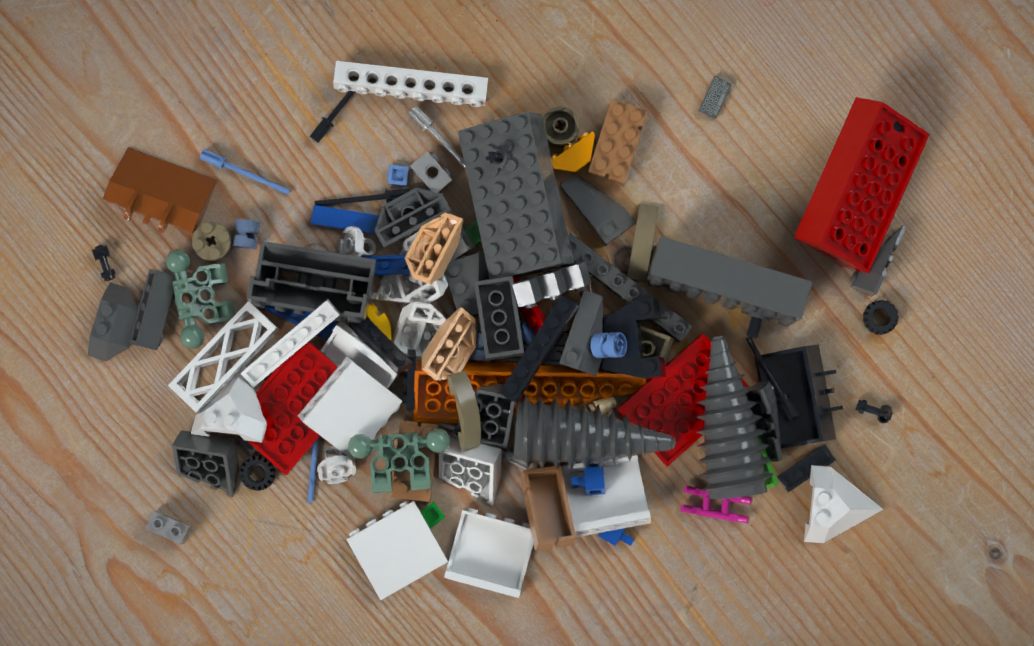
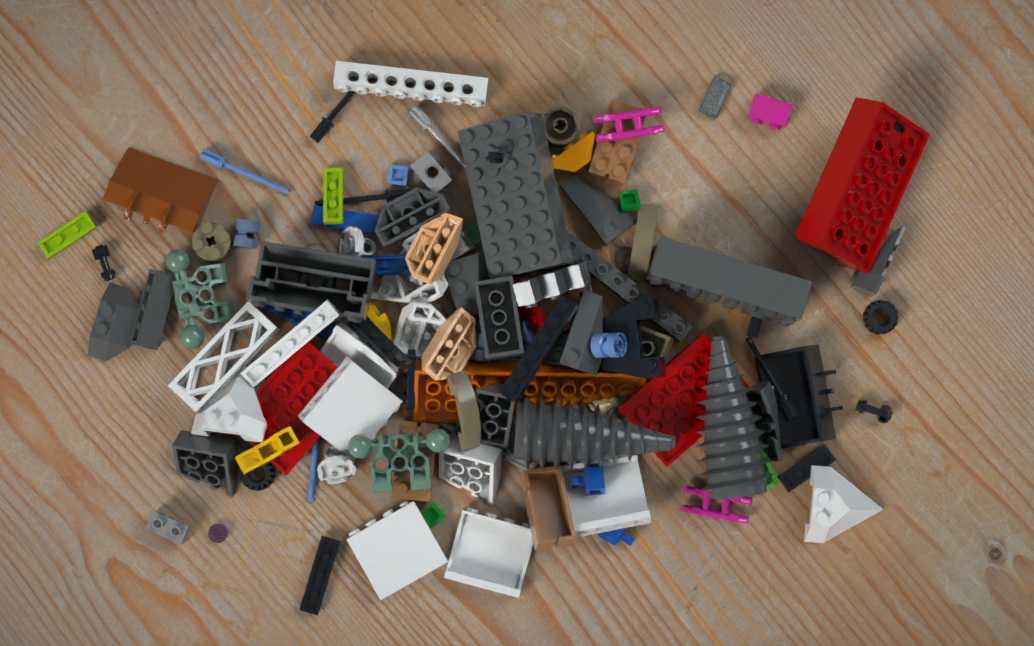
(67, 235): none -> lime plate
(218, 533): none -> clear purple tile
(267, 450): none -> yellow arch
(319, 575): none -> black plate
(332, 196): none -> lime plate
(629, 200): none -> green plate
(639, 130): none -> dark pink piece
(769, 111): none -> dark pink piece

